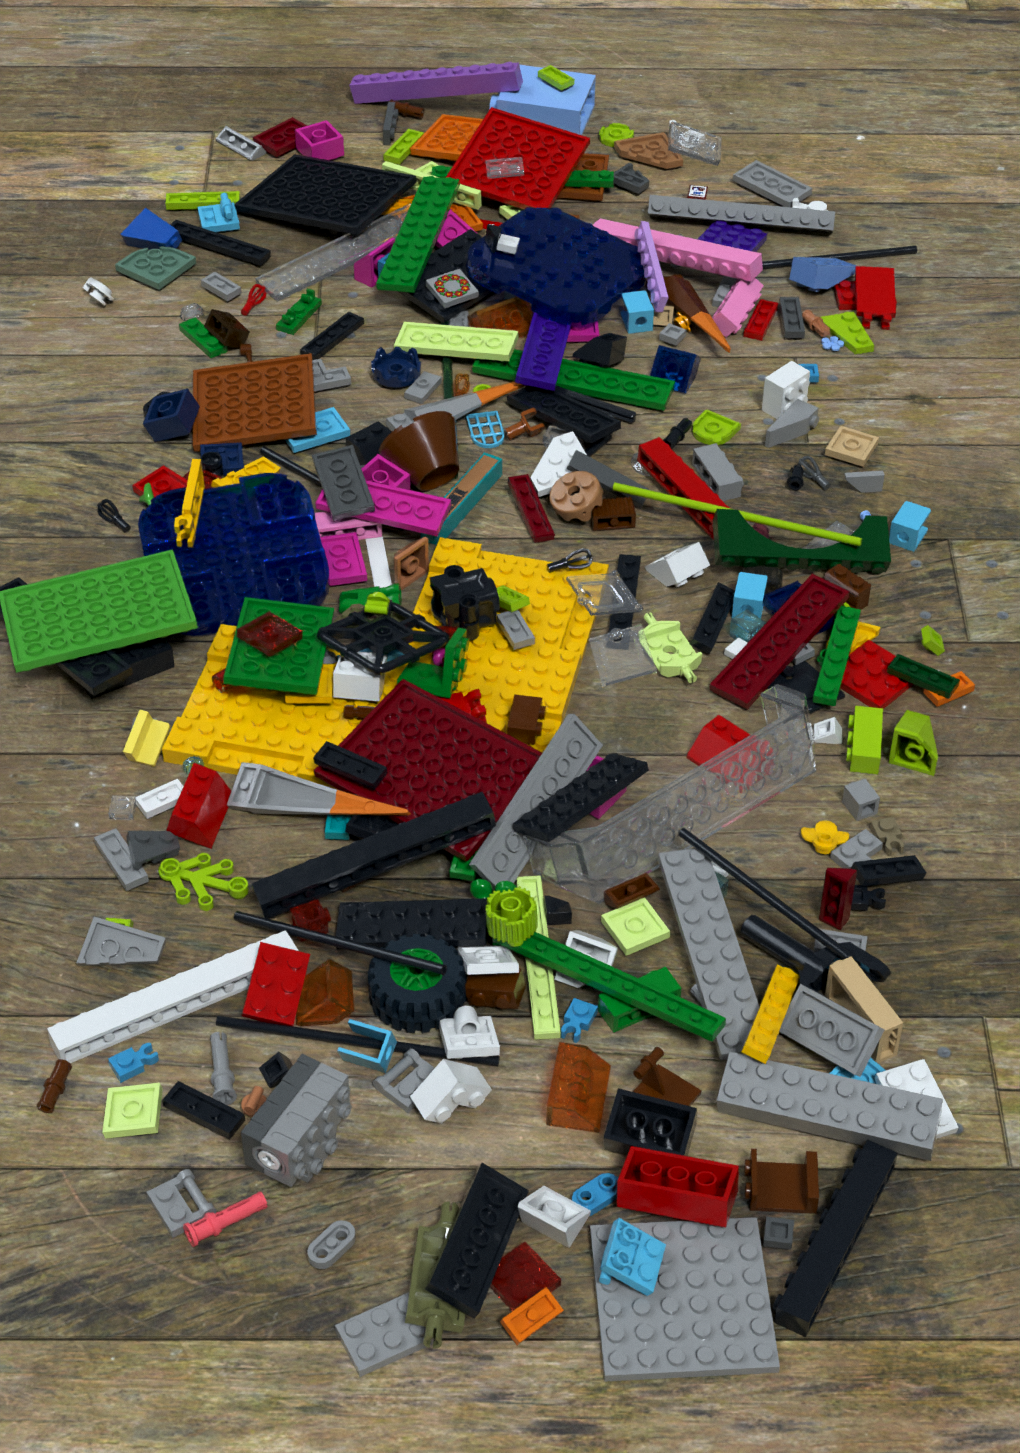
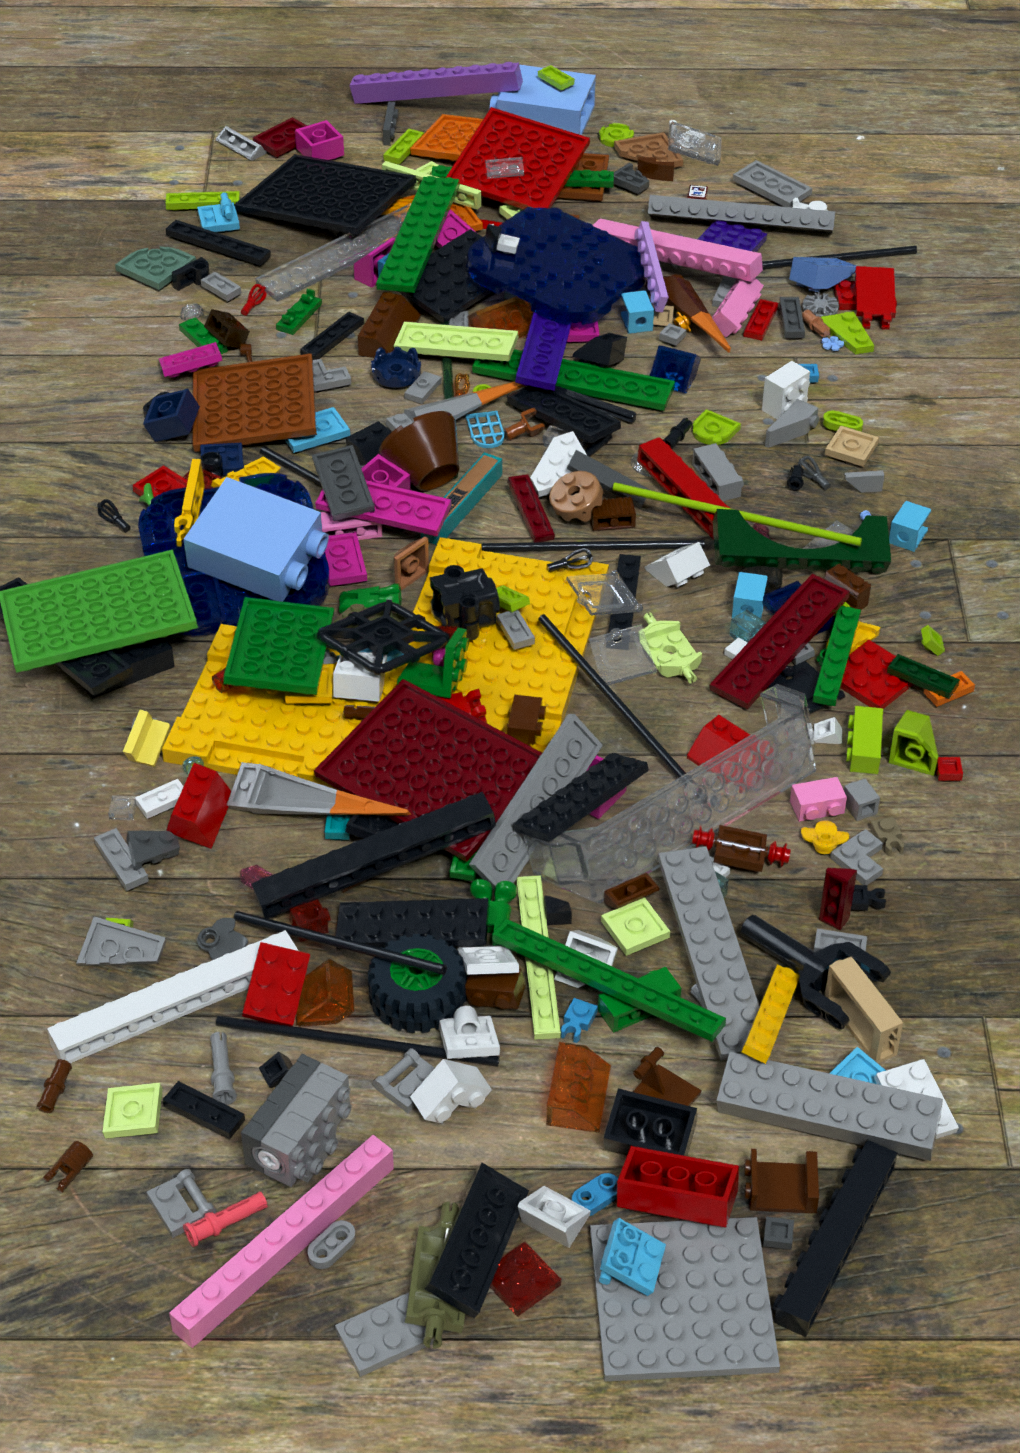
(70, 1163): none -> reddish brown hinge
(100, 291): white piece -> none
(131, 1063): dark azure plate -> none
(150, 232): blue slope -> none
(173, 871): lime plant -> none
(190, 274): none -> black plate
(190, 360): none -> dark pink plate
(225, 938): none -> dark grey plate
(253, 874): none -> clear pink slope
(253, 1101): nougat plate -> none
(255, 540): none -> light blue brick
(269, 633): clear red plate -> none
(281, 1241): none -> bright pink brick
(350, 765): black plate -> none
(377, 603): lime plate -> none
(378, 562): white sticker -> none
(385, 324): none -> reddish brown slope
(386, 1052): medium azure piece -> none
(407, 109): reddish brown pin -> none
(452, 288): light grey tile -> none
(511, 916): lime brick -> none
(531, 1316): orange plate -> none
(590, 545): none -> black piece
(611, 696): none -> black piece
(656, 170): none -> reddish brown slope
(713, 618): black plate -> none
(741, 848): none -> reddish brown plate
(765, 894): black piece -> none
(818, 799): none -> bright pink brick
(820, 304): none -> light grey wheel
(831, 1030): light grey plate -> none
(835, 419): none -> lime plate
(889, 870): black plate -> none
(949, 769): none -> red plate

